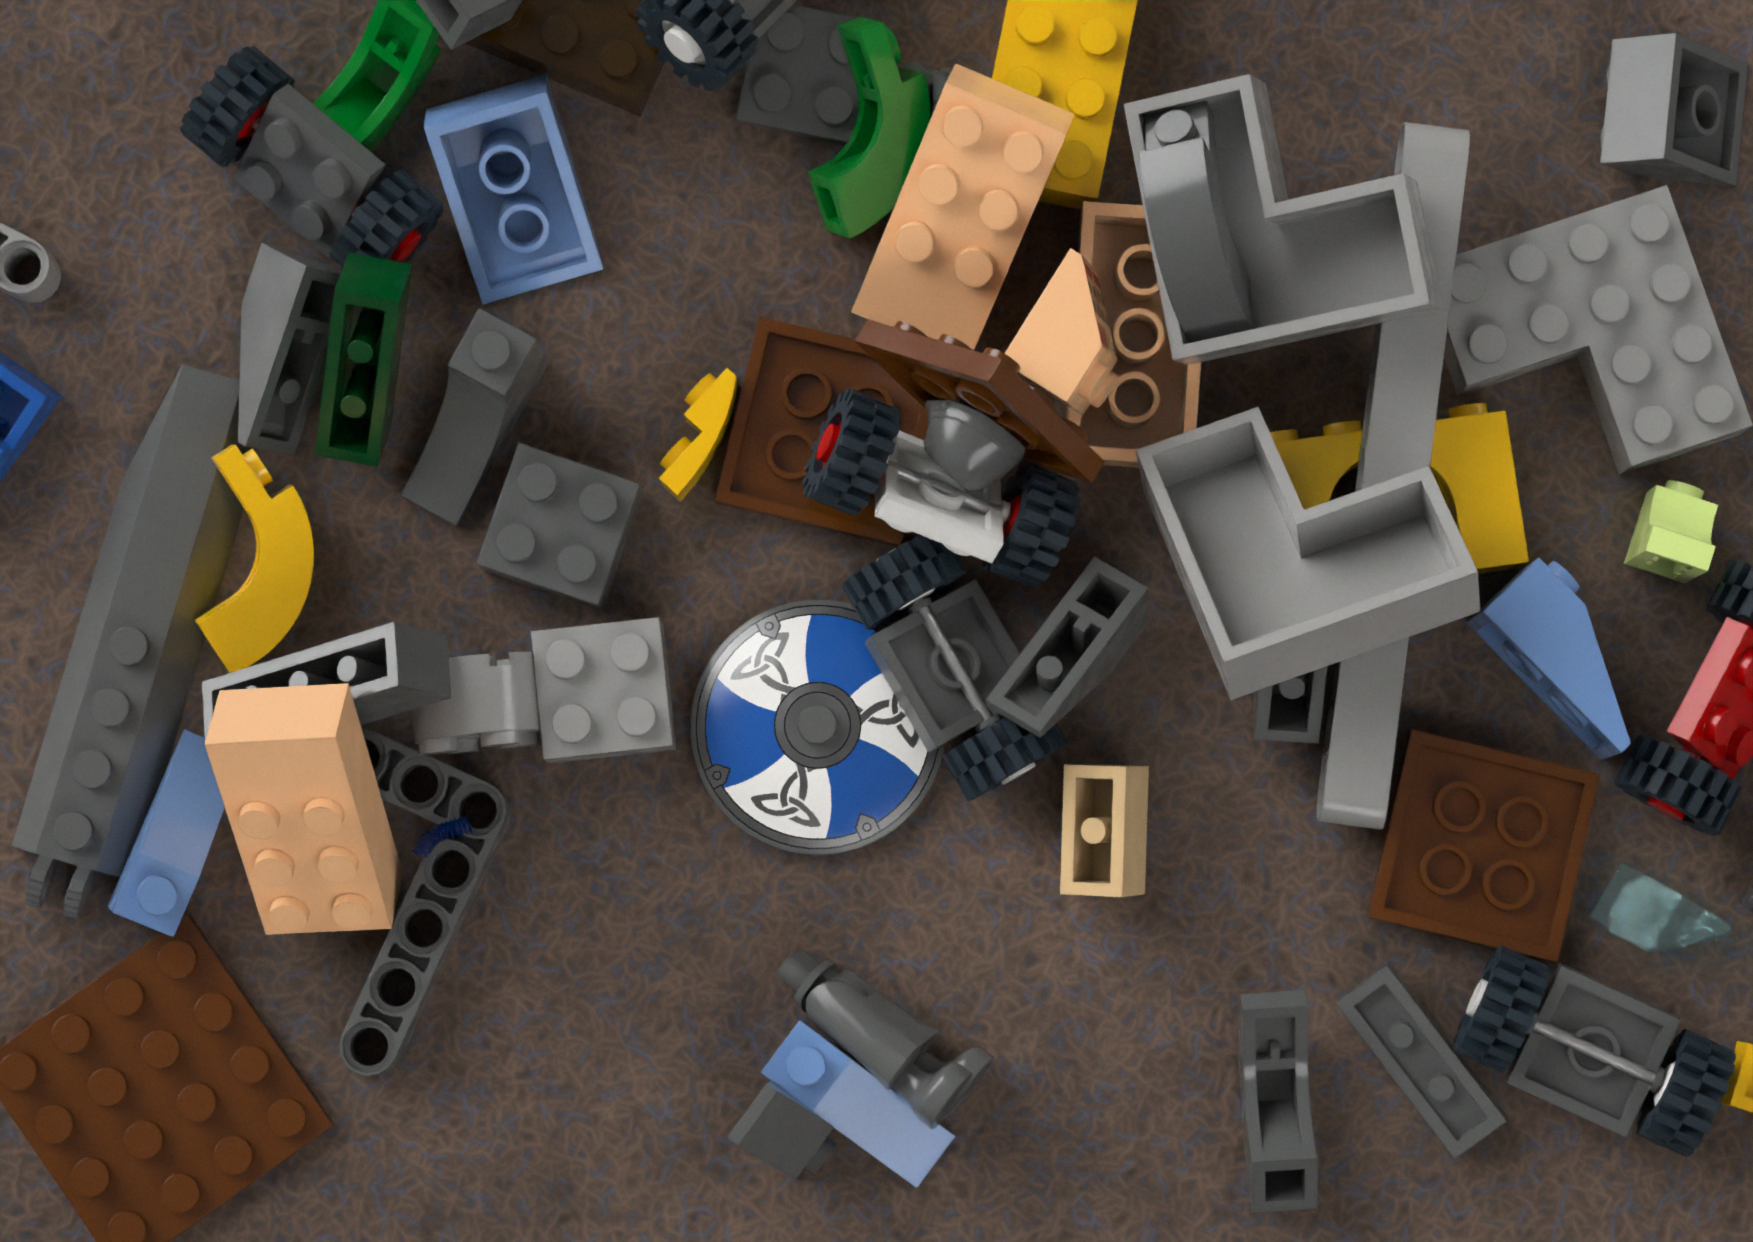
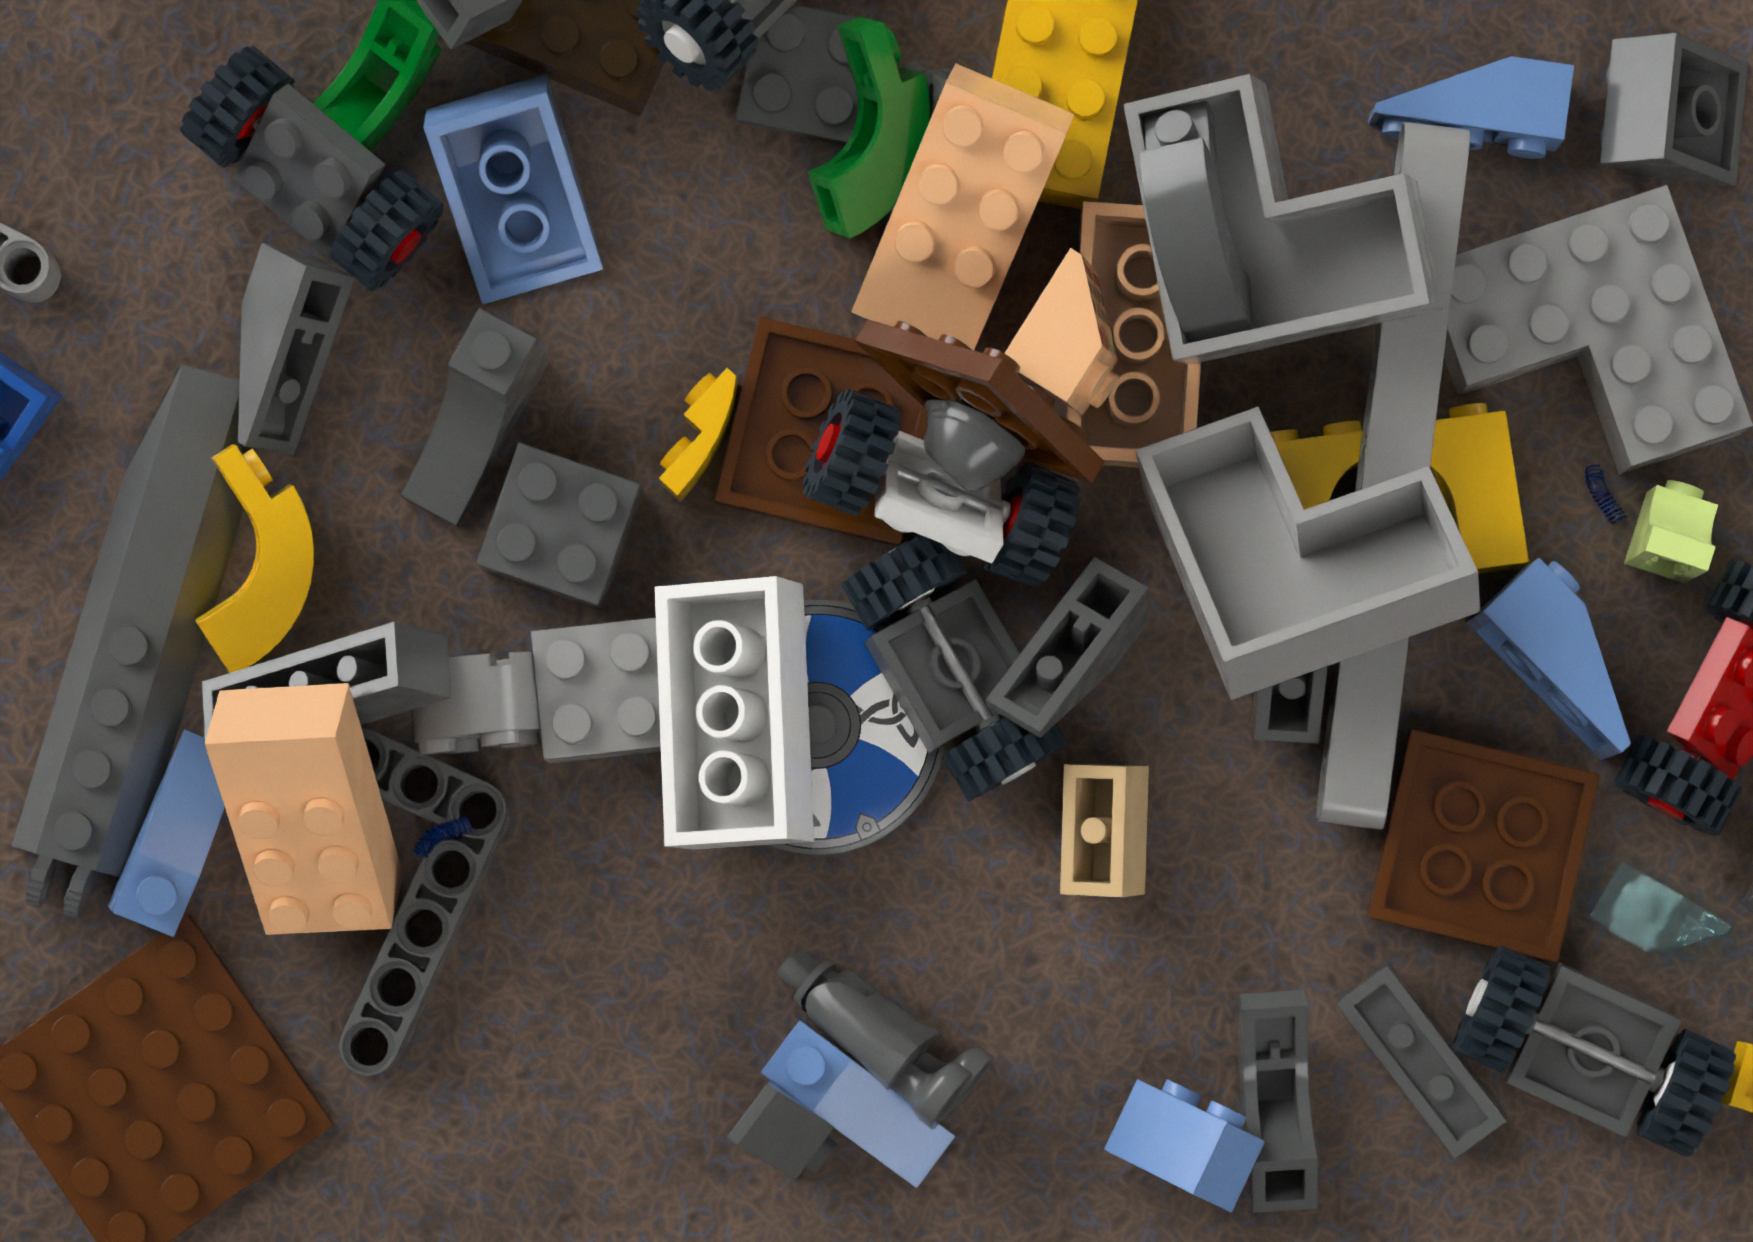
(363, 359): dark green brick -> none
(734, 713): none -> white brick
(1184, 1144): none -> medium blue brick
(1501, 103): none -> medium blue slope
(1600, 483): none -> clear blue leg

